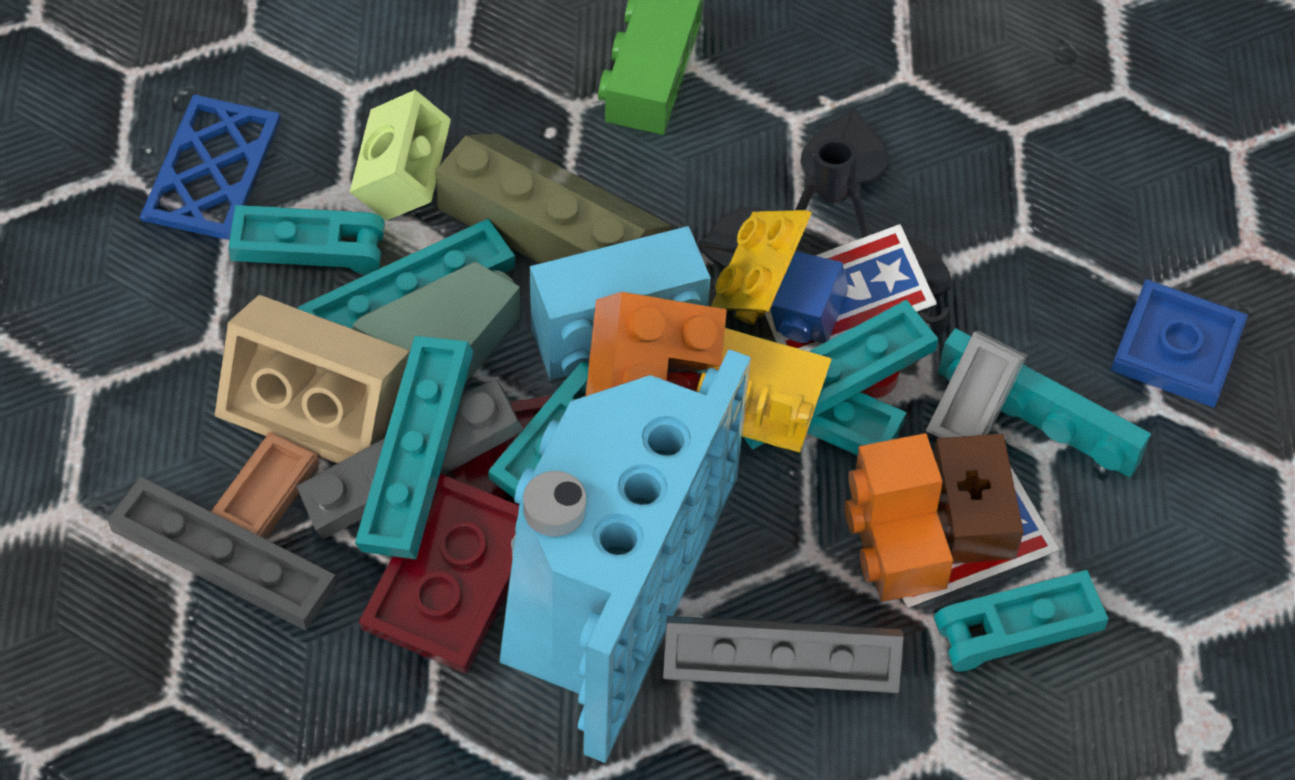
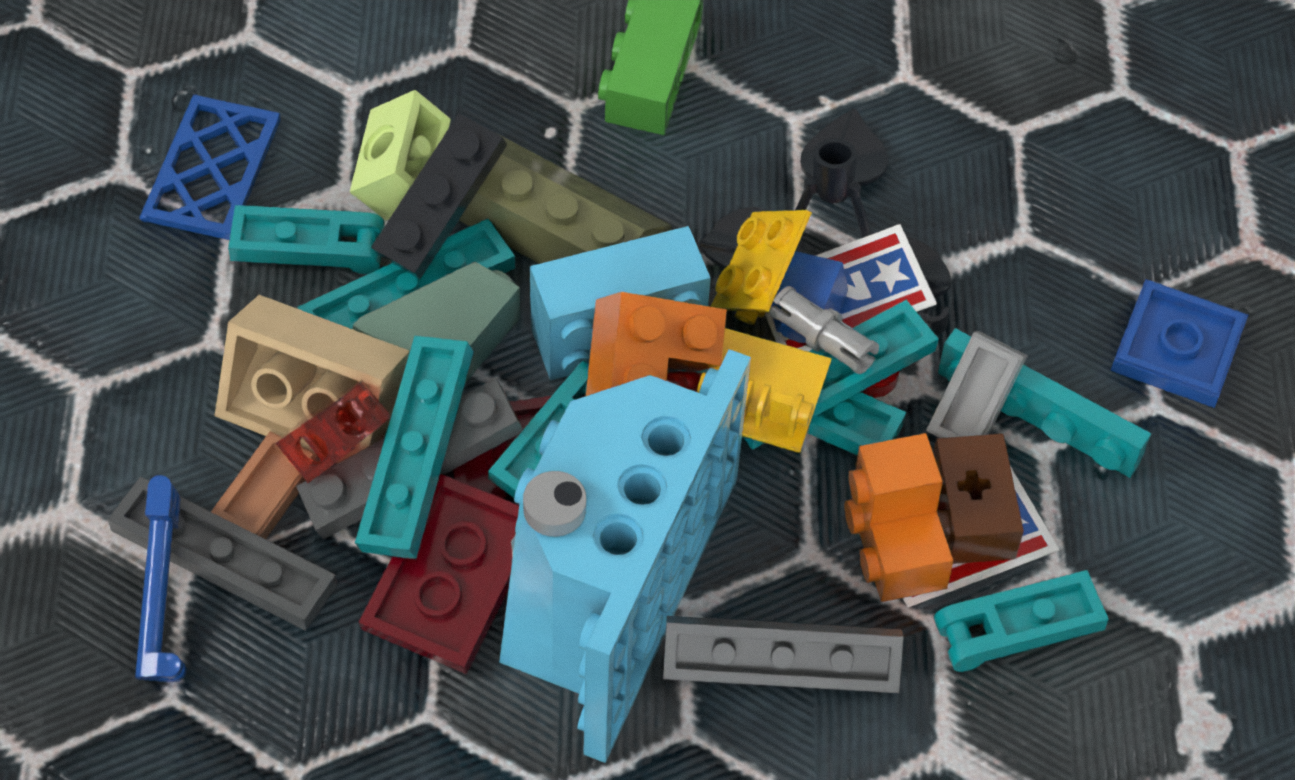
(163, 514): none -> blue hinge
(333, 430): none -> clear red leg
(439, 195): none -> black plate
(824, 330): none -> light grey pin

